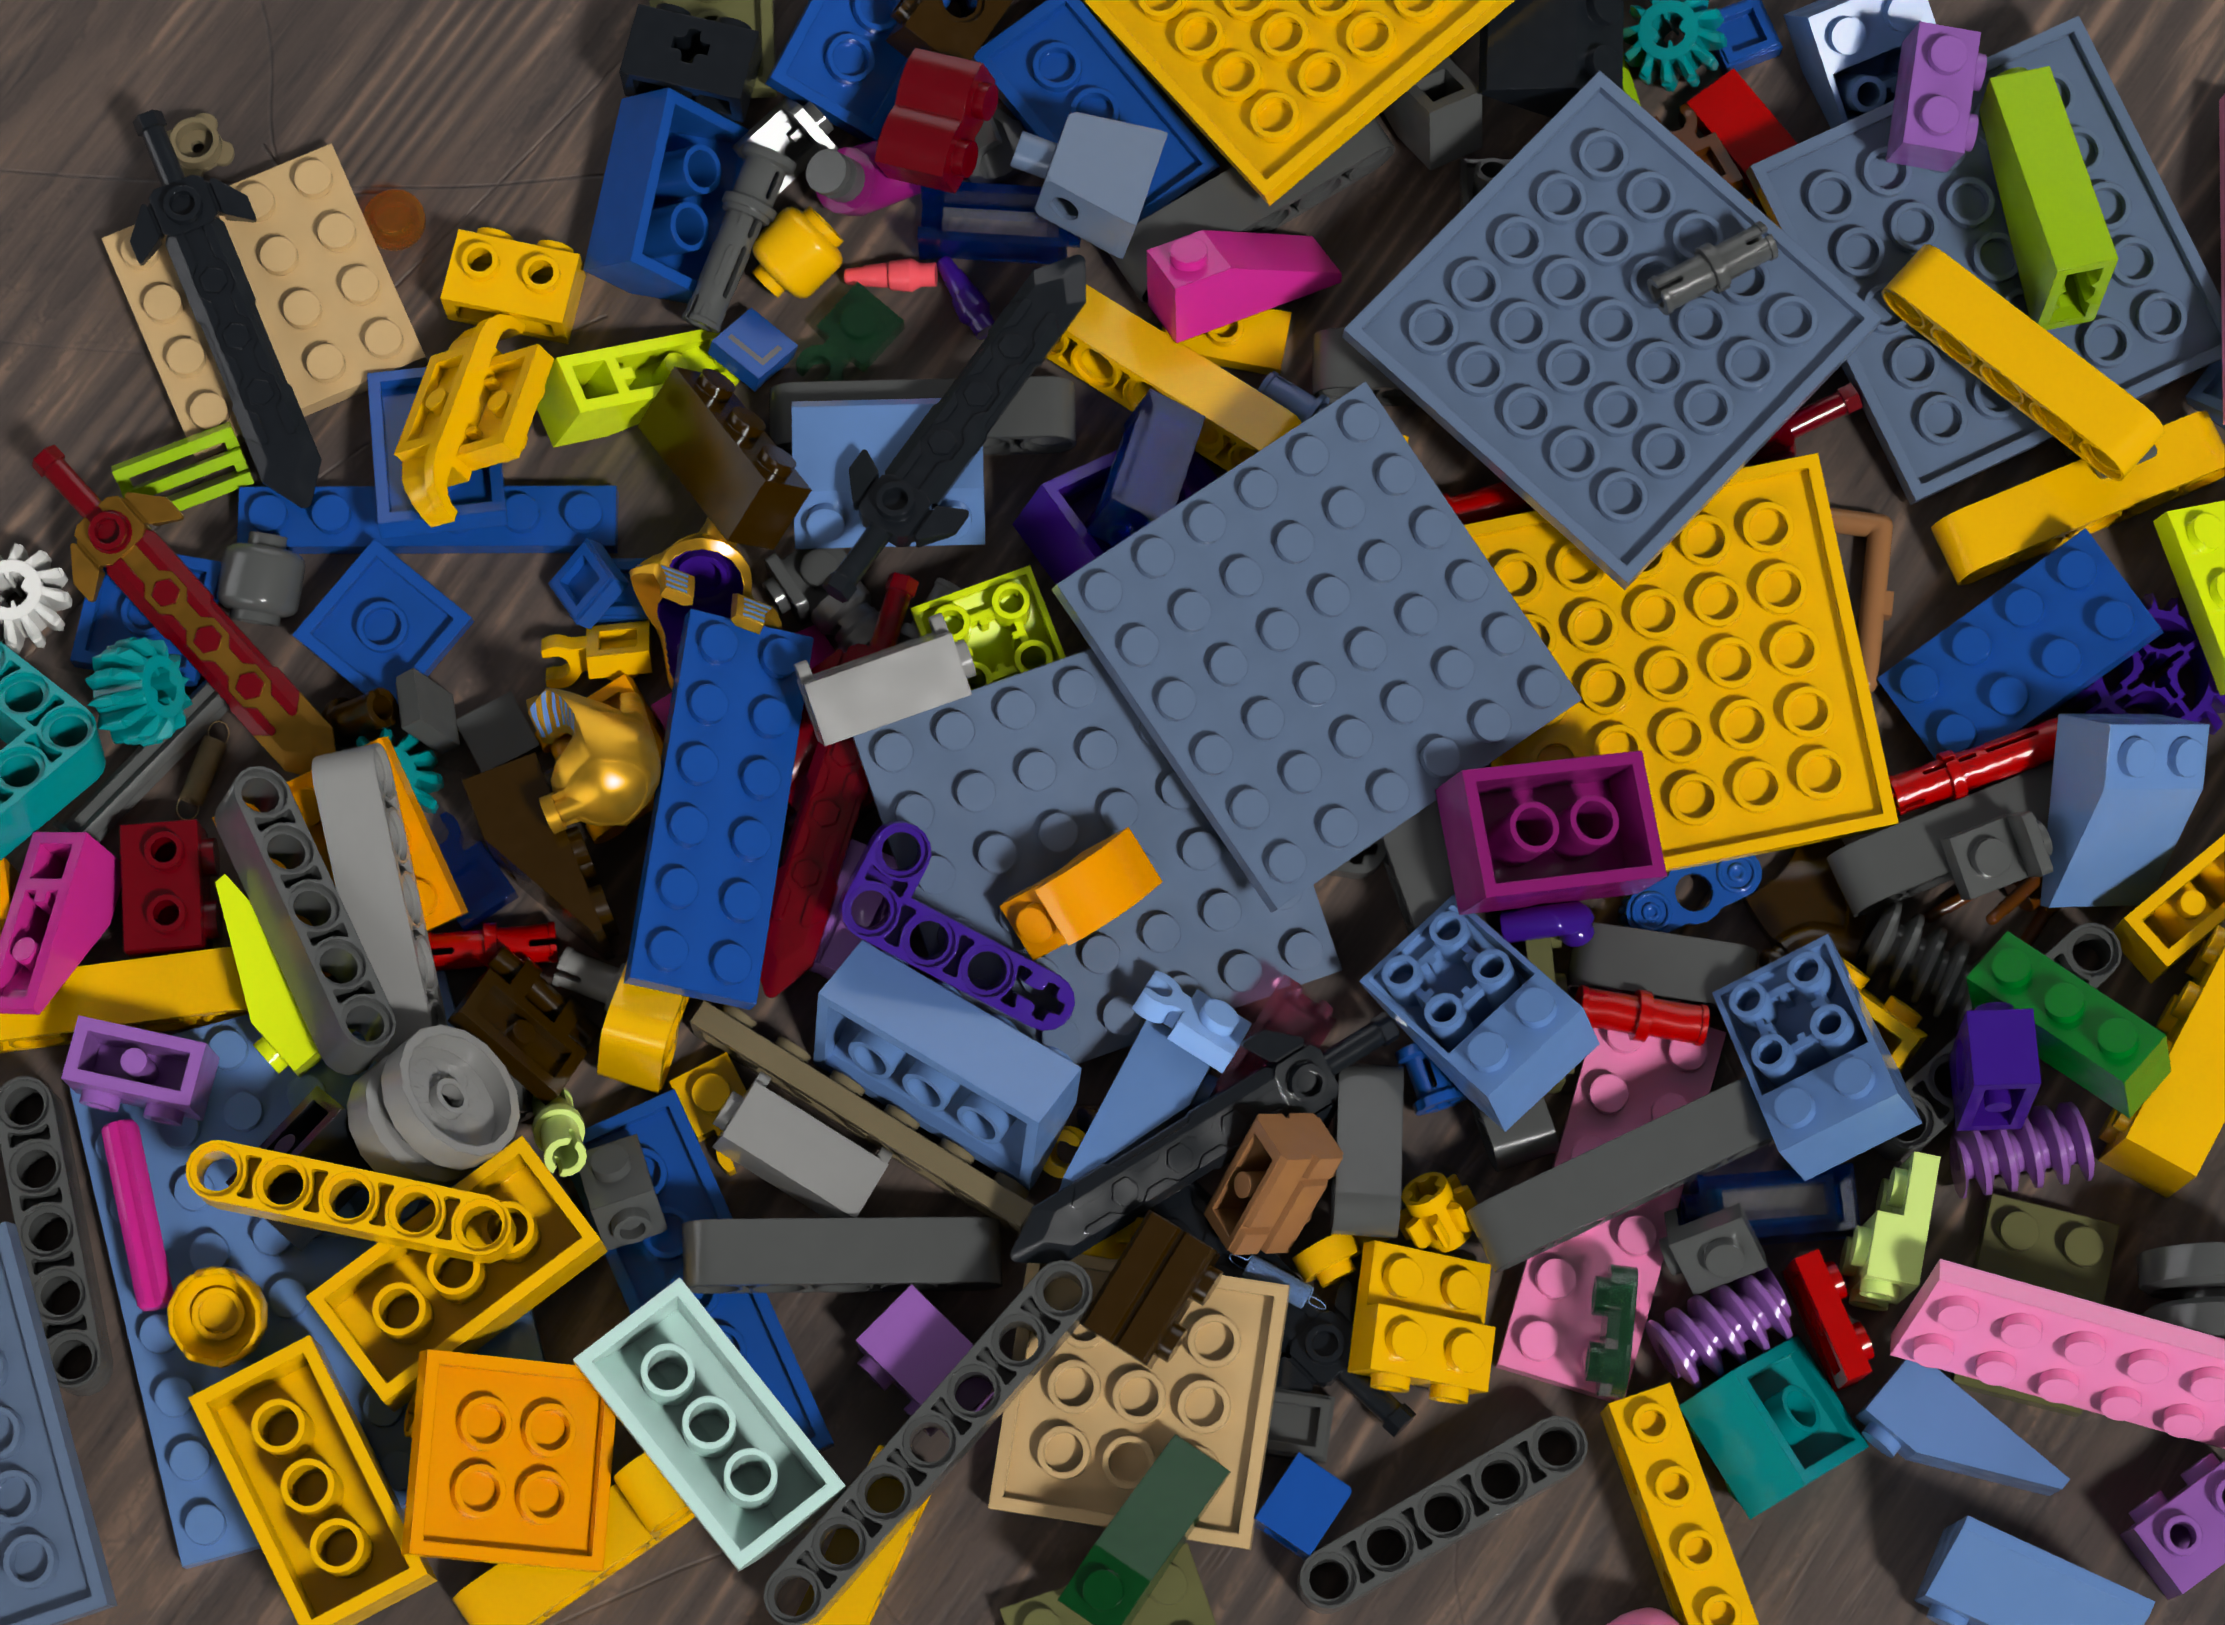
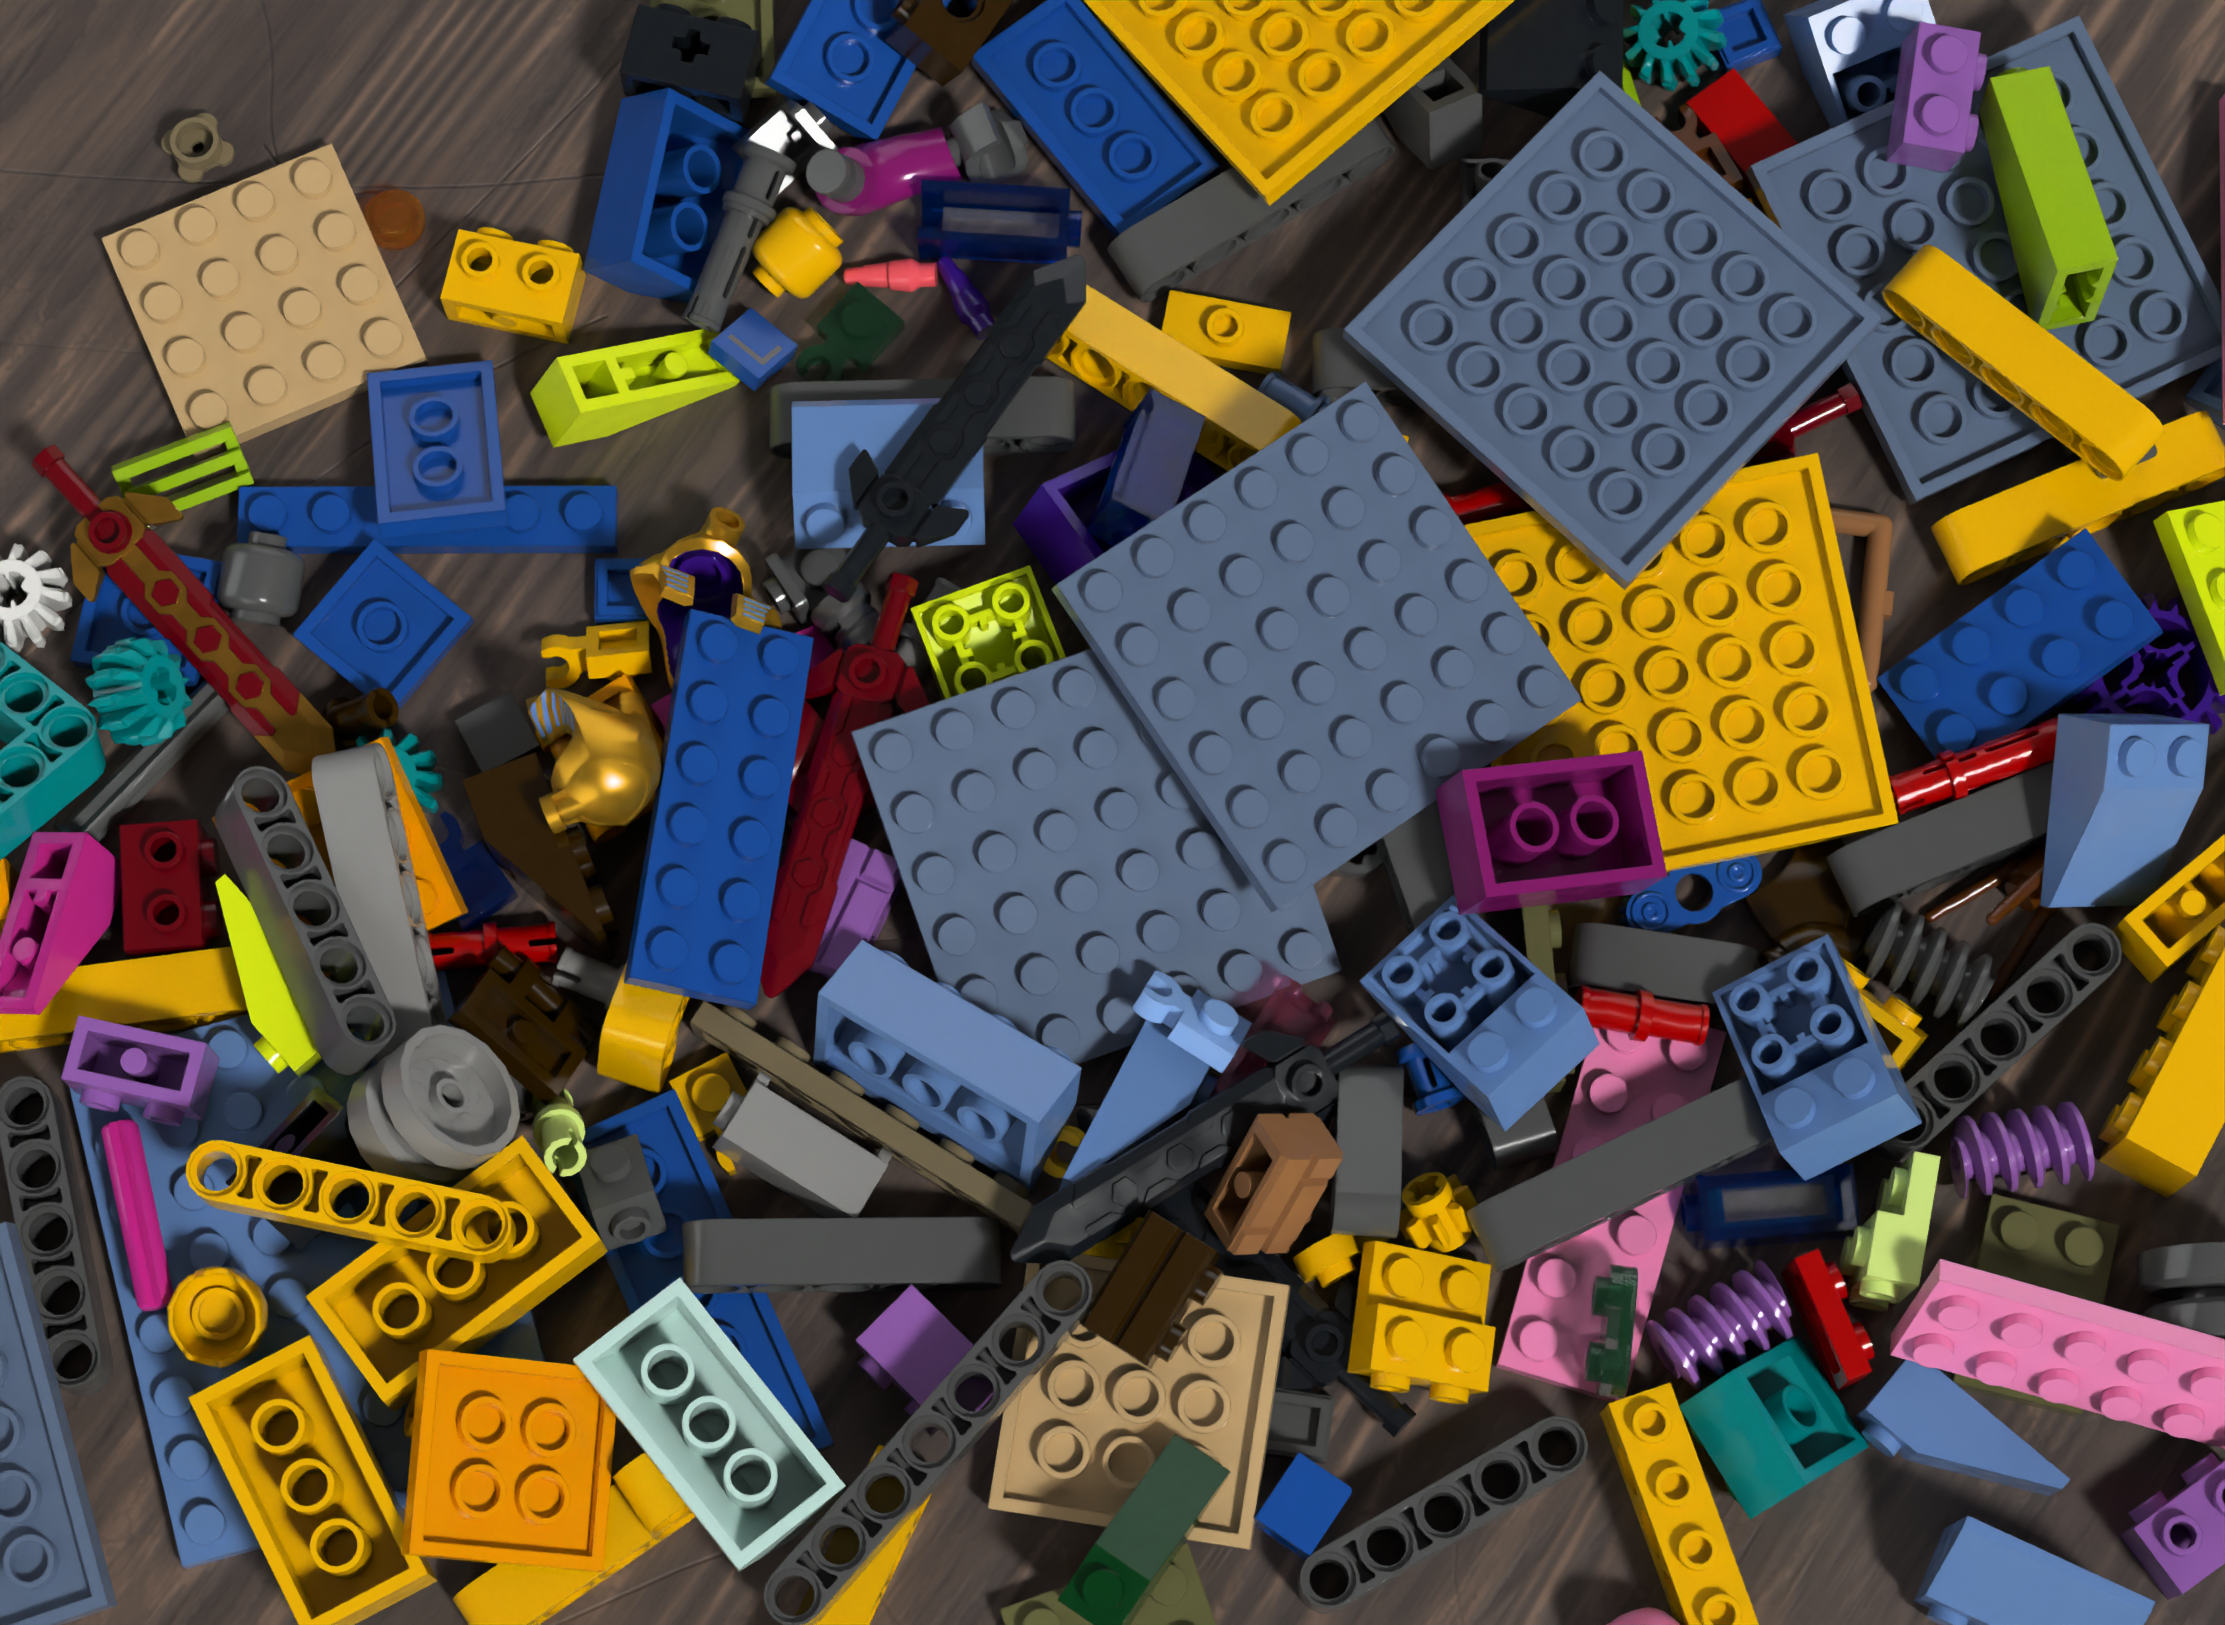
(203, 770): tan piece -> none
(225, 307): black sword -> none
(427, 711): dark grey tile -> none
(469, 413): yellow plate -> none
(588, 583): blue tile -> none
(724, 457): dark brown brick -> none
(886, 684): light grey brick -> none
(936, 121): dark red brick -> none
(960, 940): dark purple beam -> none
(1082, 894): light orange brick -> none
(1093, 177): sand blue torso -> none
(1231, 276): dark pink slope -> none
(1263, 1271): light blue piece -> none
(1565, 919): dark purple arm -> none
(1711, 1248): dark grey bracket -> none
(1712, 268): dark grey pin -> none
(1994, 1068): dark purple brick -> none
(1998, 853): dark grey bracket -> none
(2075, 1024): green brick -> none

